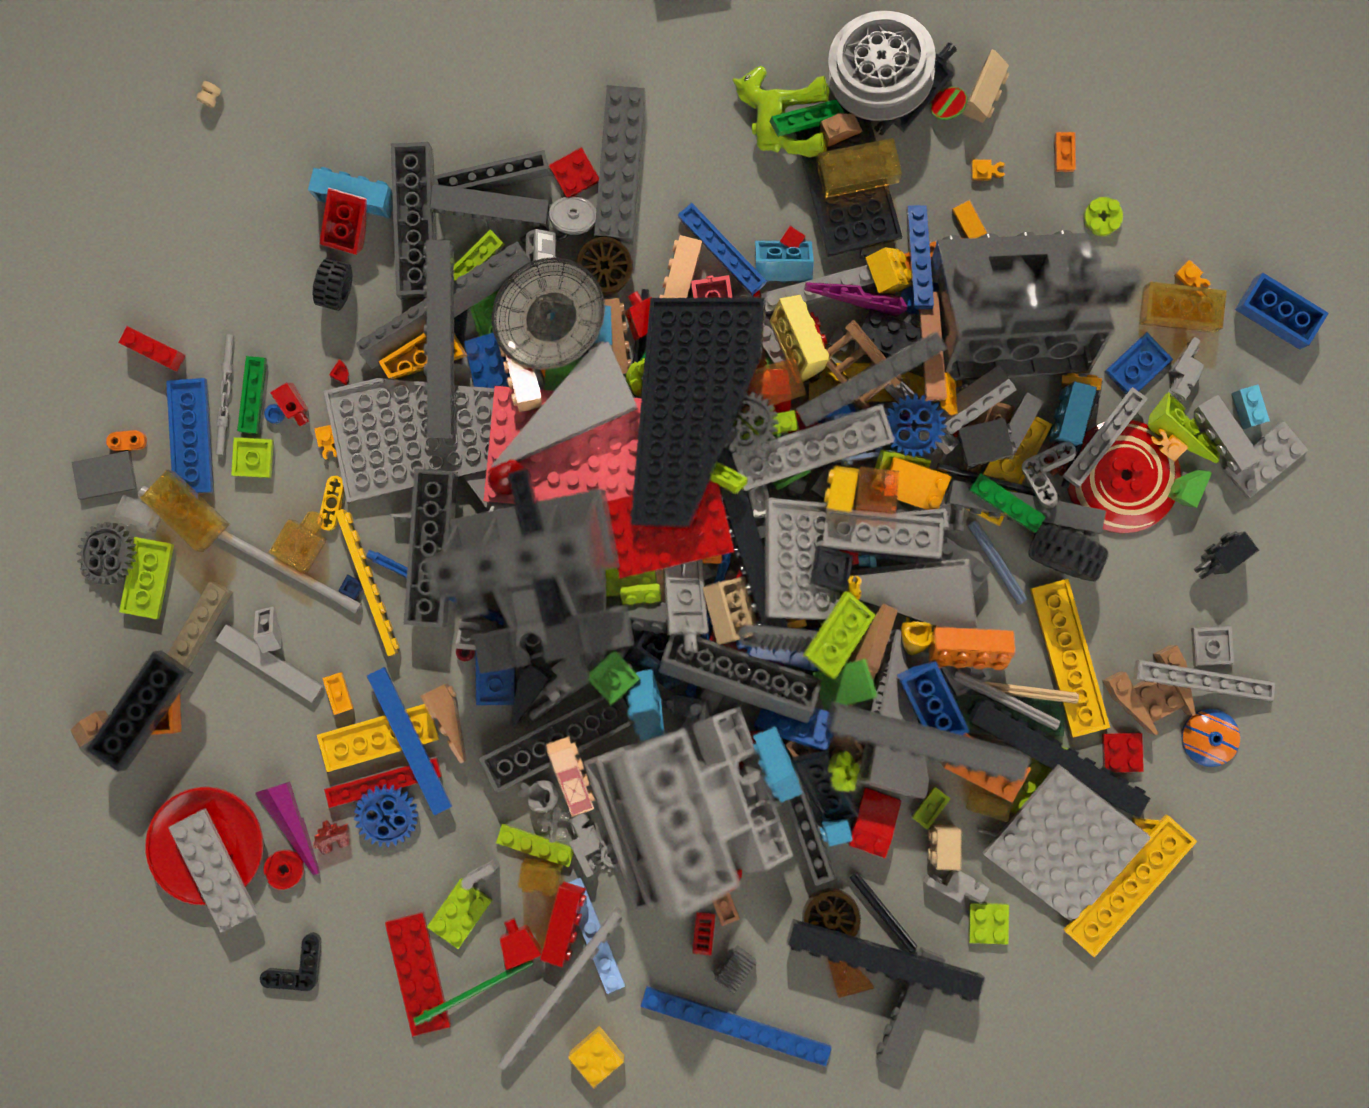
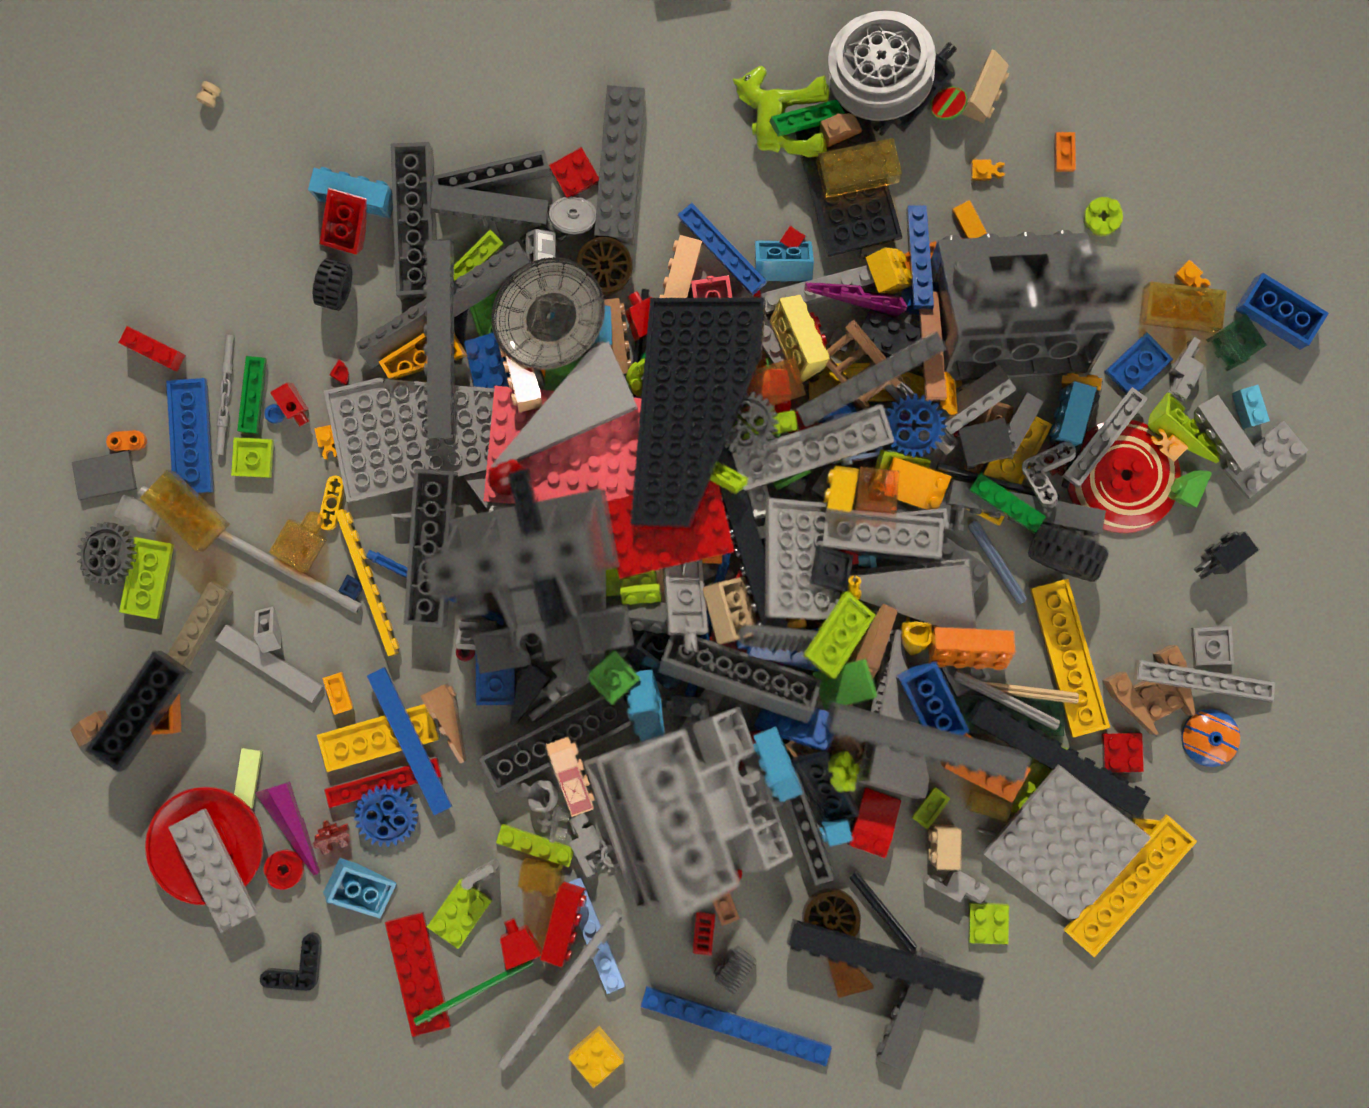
(248, 775): none -> yellowish green tile
(358, 888): none -> dark azure slope
(1229, 347): none -> clear green bracket

